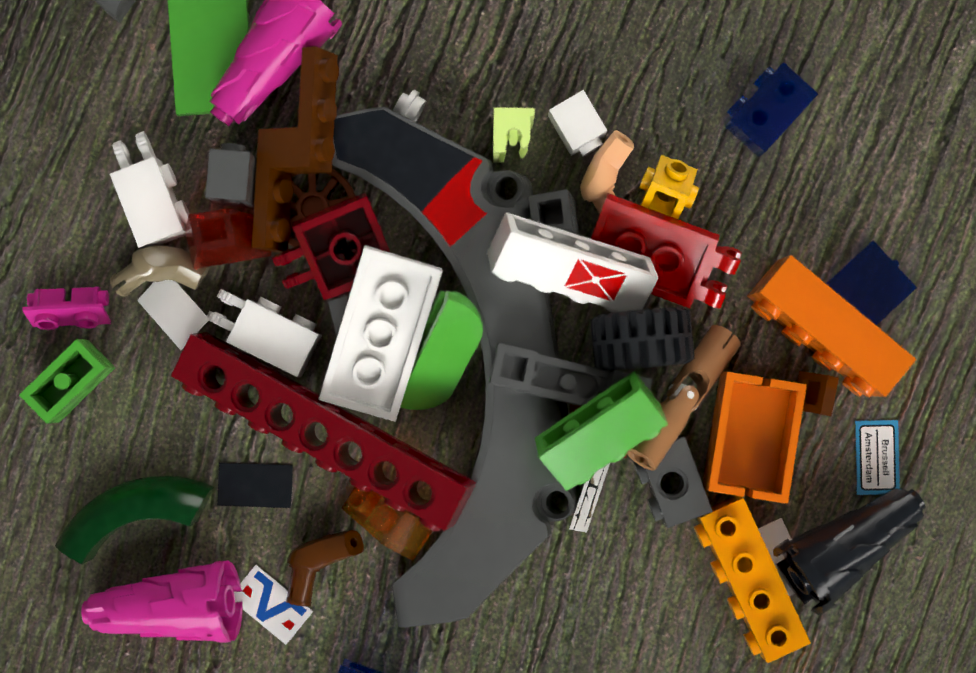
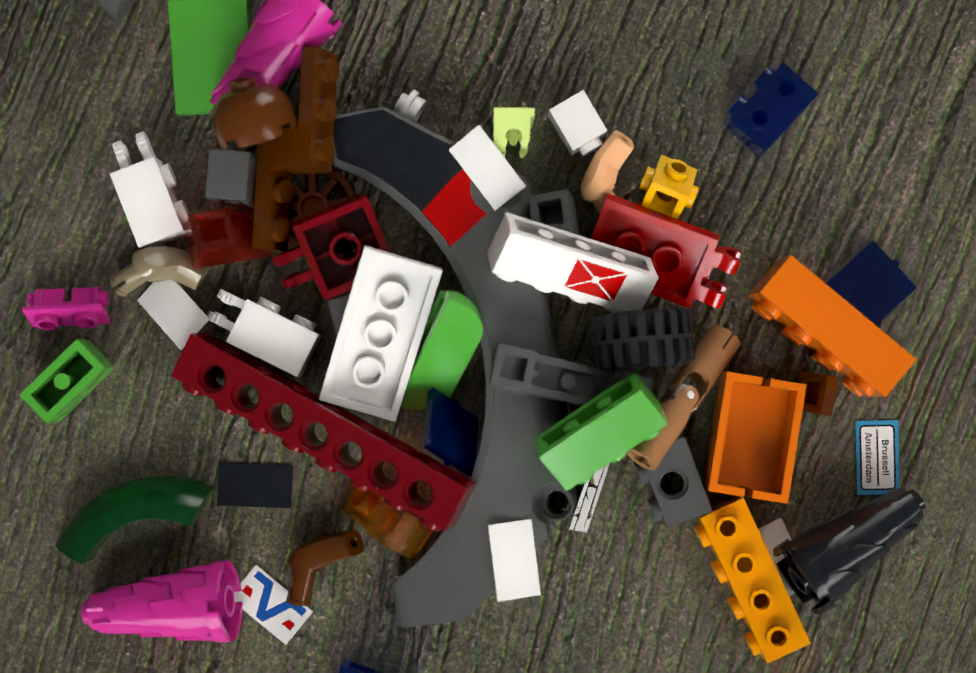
(251, 113): none -> reddish brown cylinder
(450, 432): none -> clear blue piece
(487, 167): none -> white sticker
(514, 560): none -> white sticker

